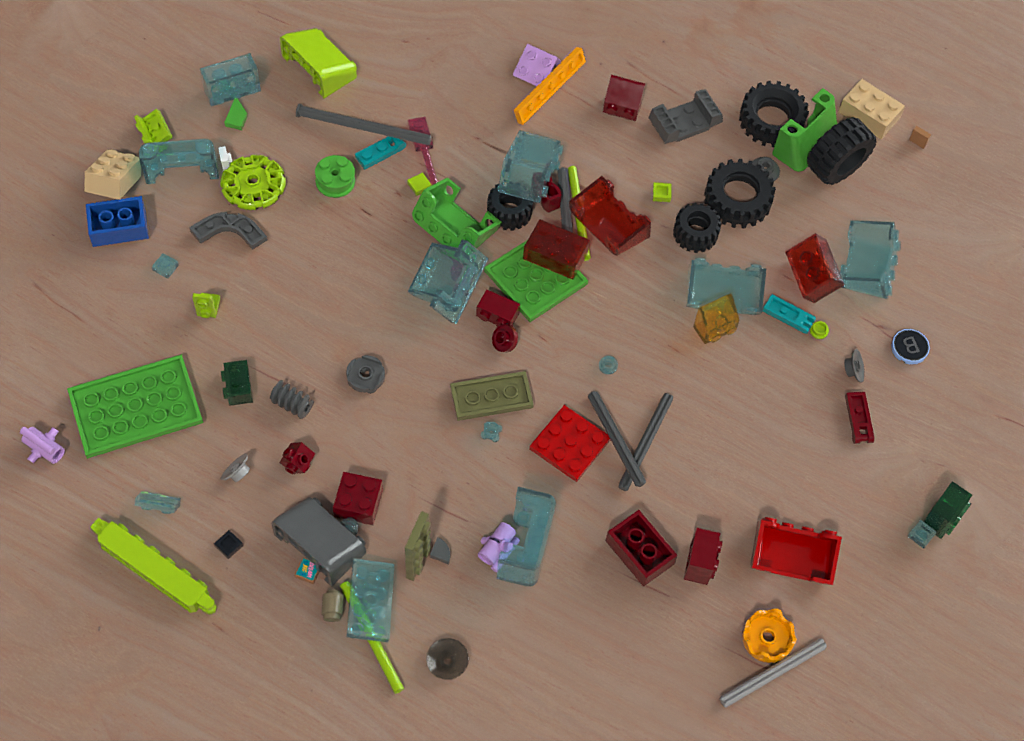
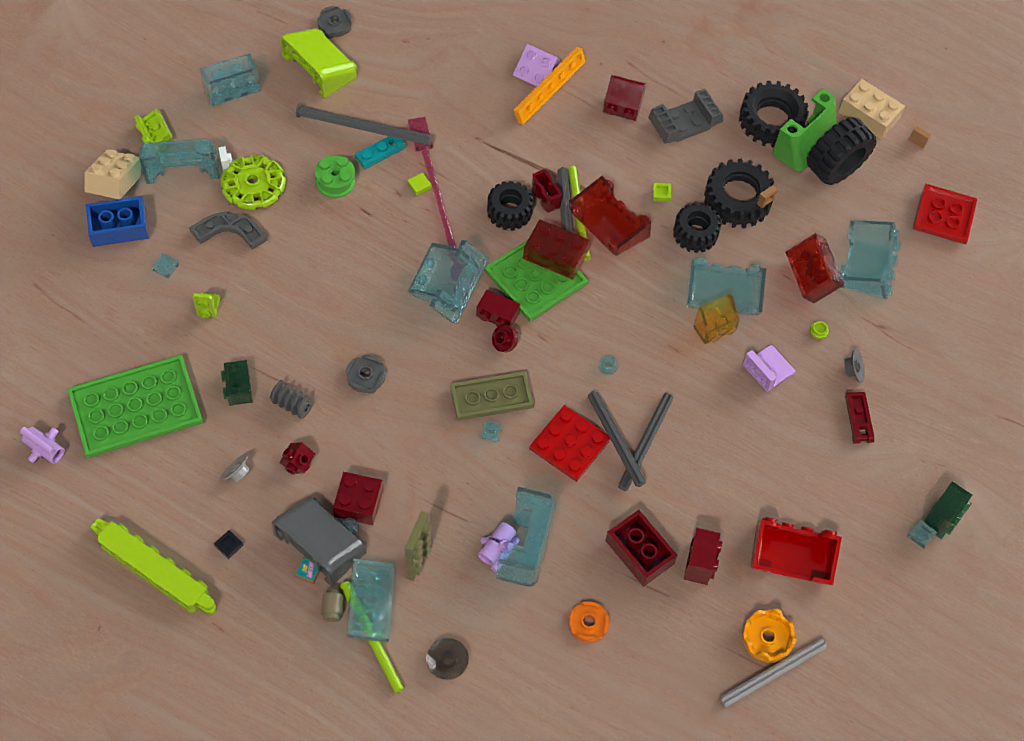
(151, 501): clear light blue plate -> none
(236, 116): bright green tile -> none
(334, 29): none -> dark grey plate
(440, 551): dark grey tile -> none
(447, 221): bright green windscreen -> none
(530, 166): clear light blue windscreen -> none
(585, 633): none -> orange tile
(767, 196): none -> medium nougat tile
(768, 367): none -> lavender bracket
(772, 167): dark grey piece -> none
(789, 314): teal hinge -> none
(910, 346): black tile -> none
(945, 214): none -> red plate

